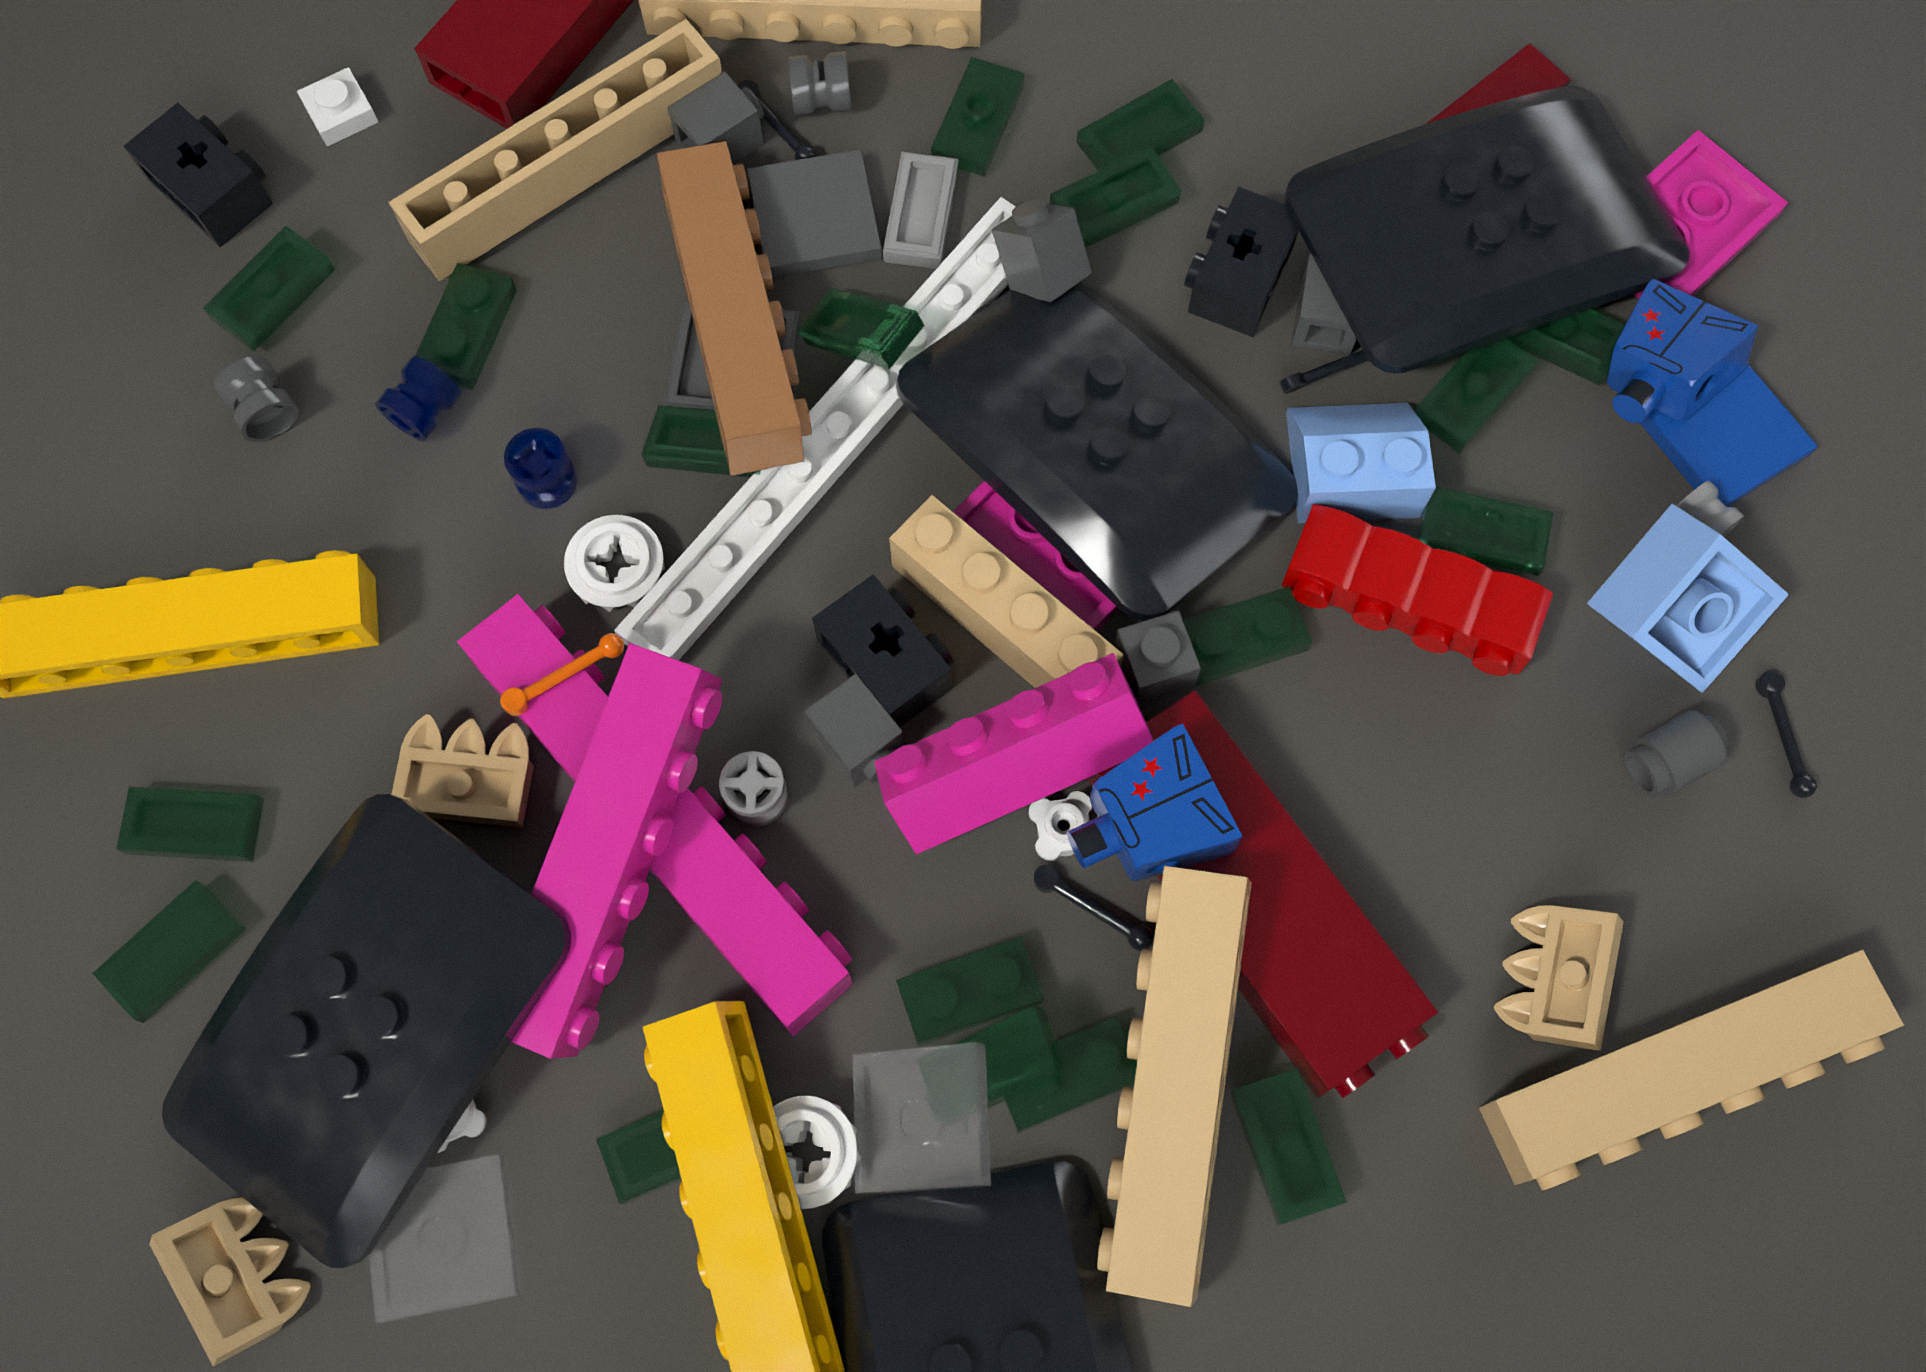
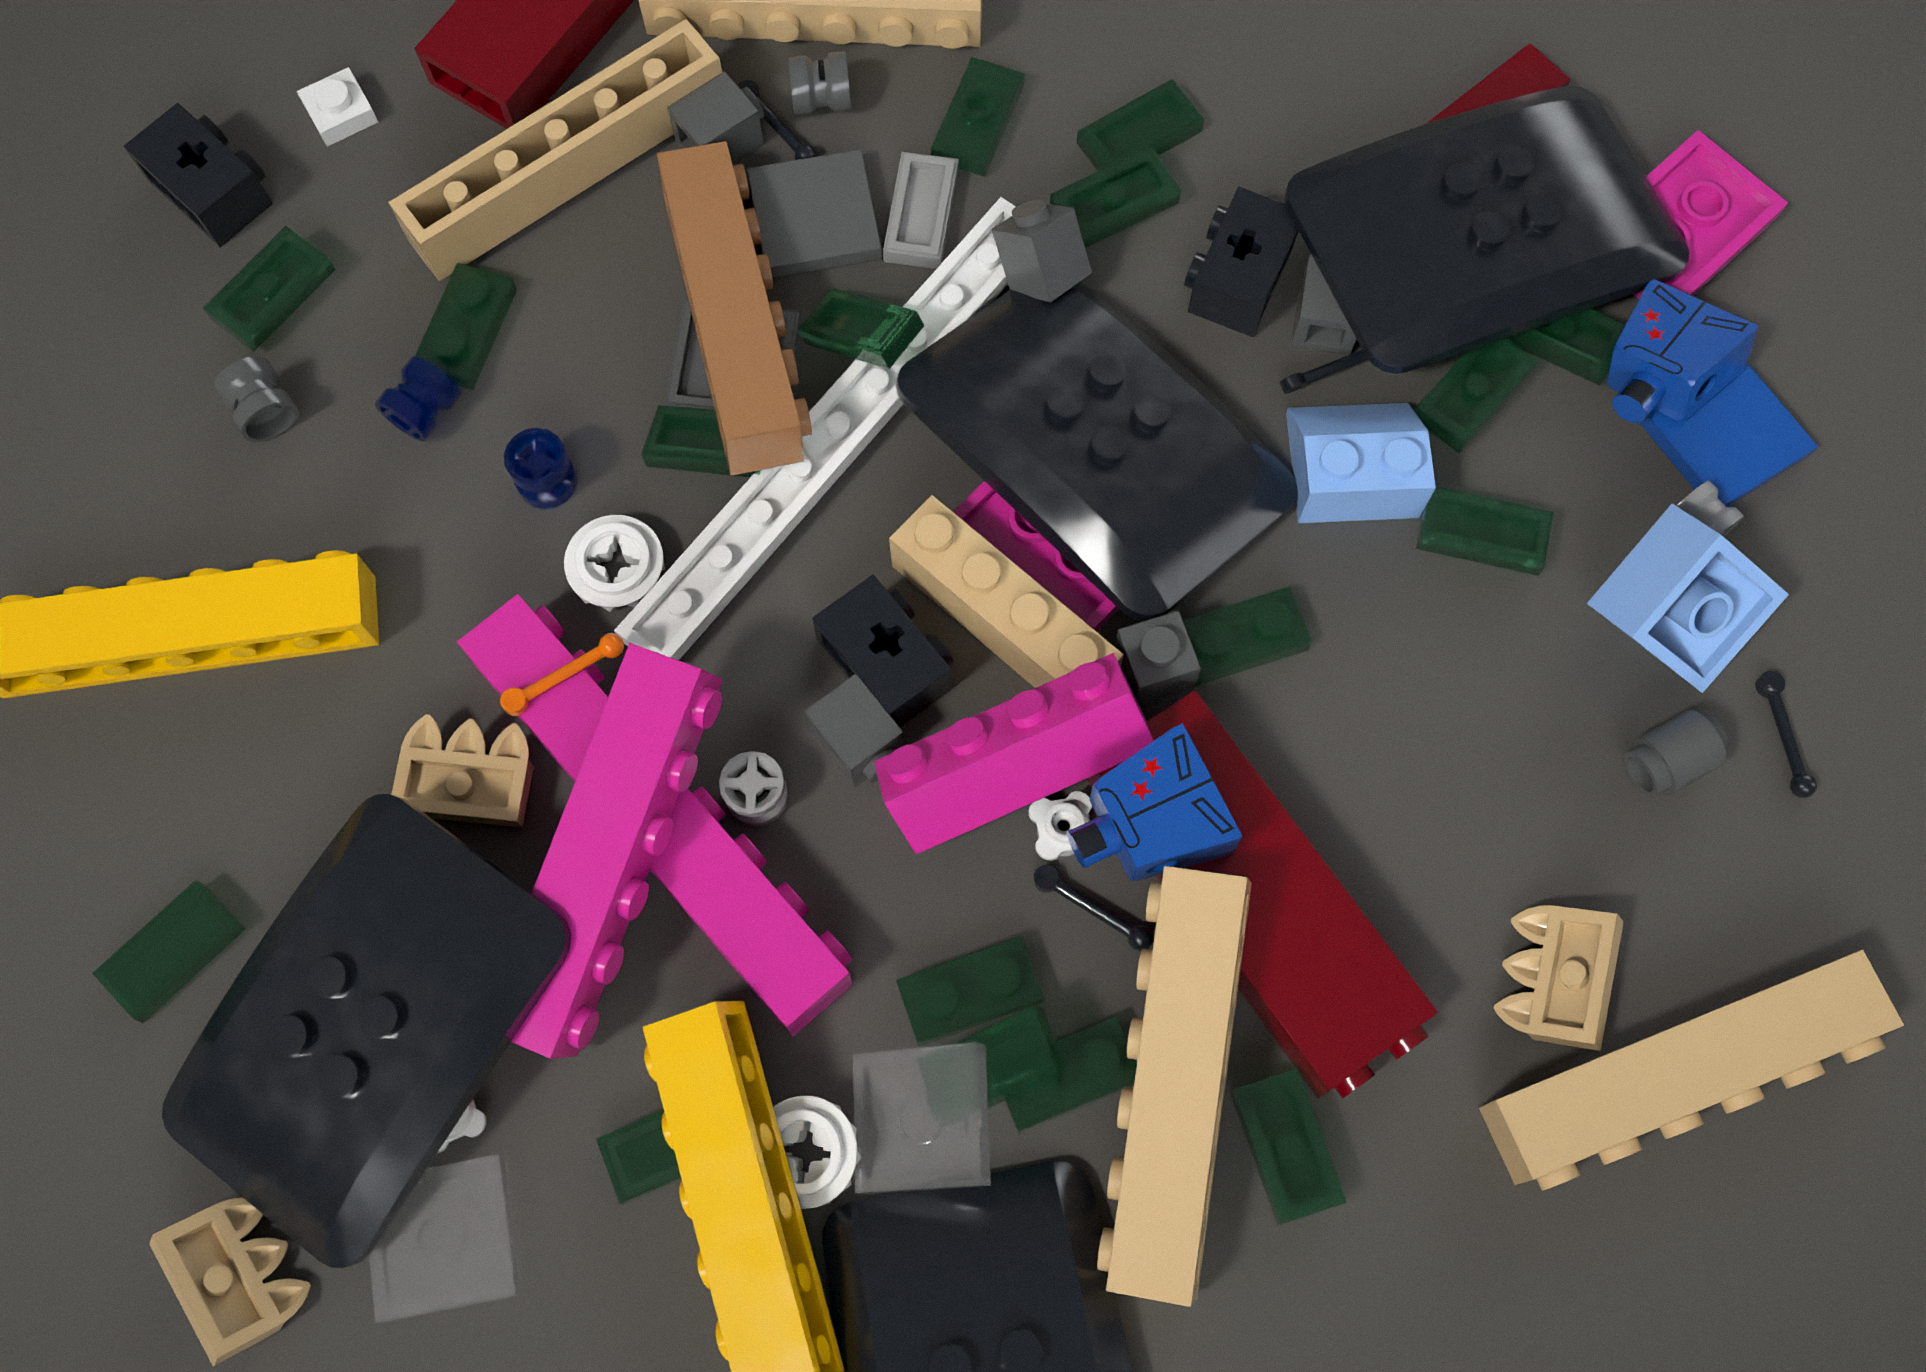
(190, 824): clear green tile -> none
(1420, 590): red brick -> none

